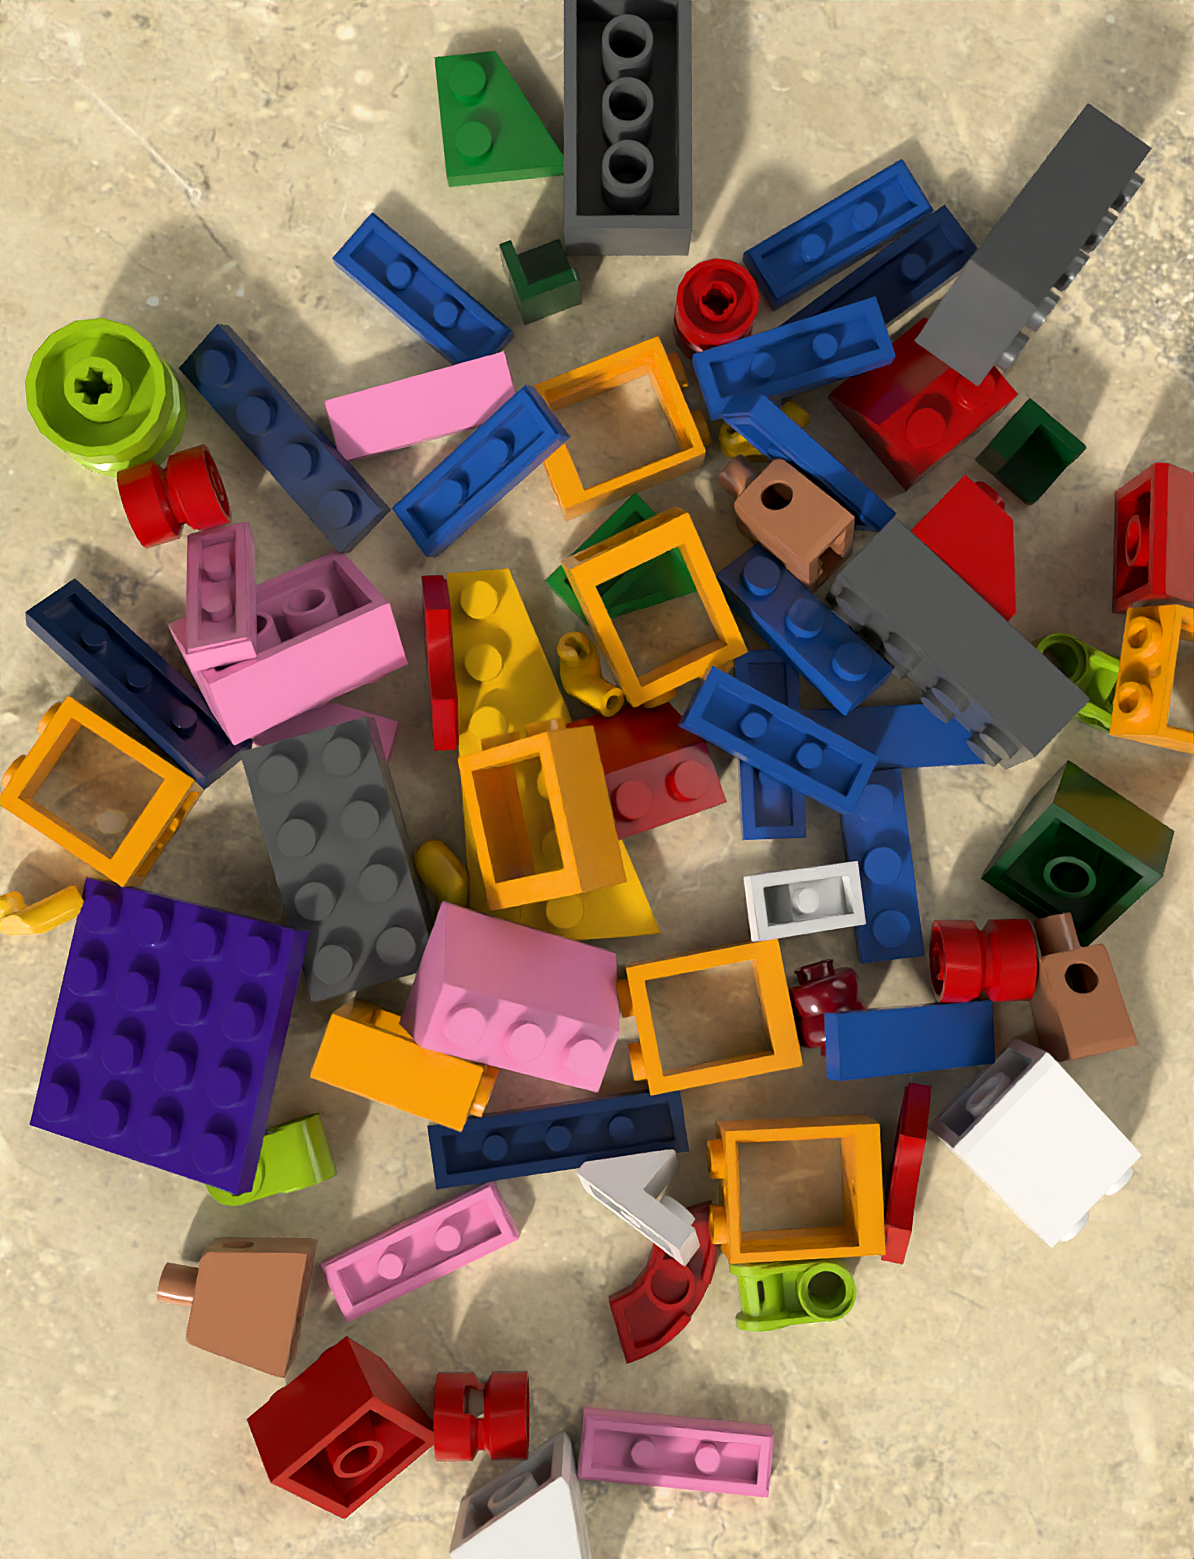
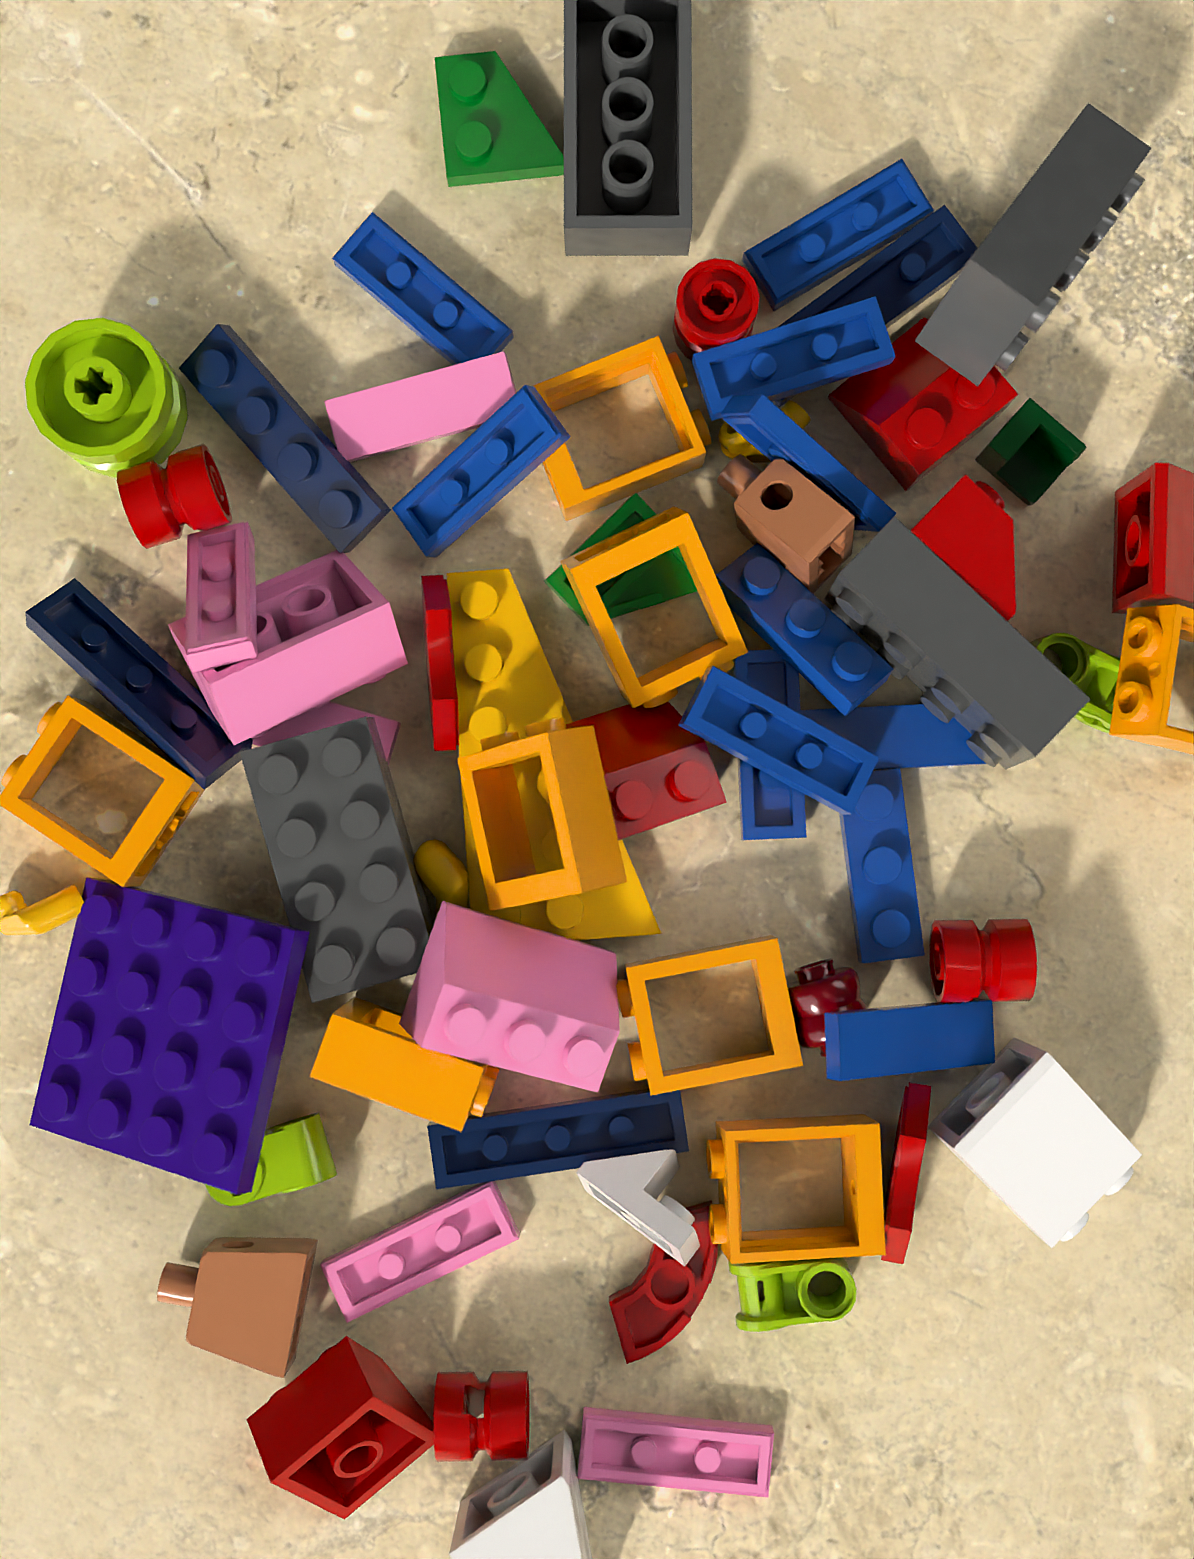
(540, 280): dark green panel -> none
(583, 675): yellow arm -> none
(804, 900): white slope -> none
(1080, 853): dark green slope -> none
(1091, 1015): nougat torso -> none

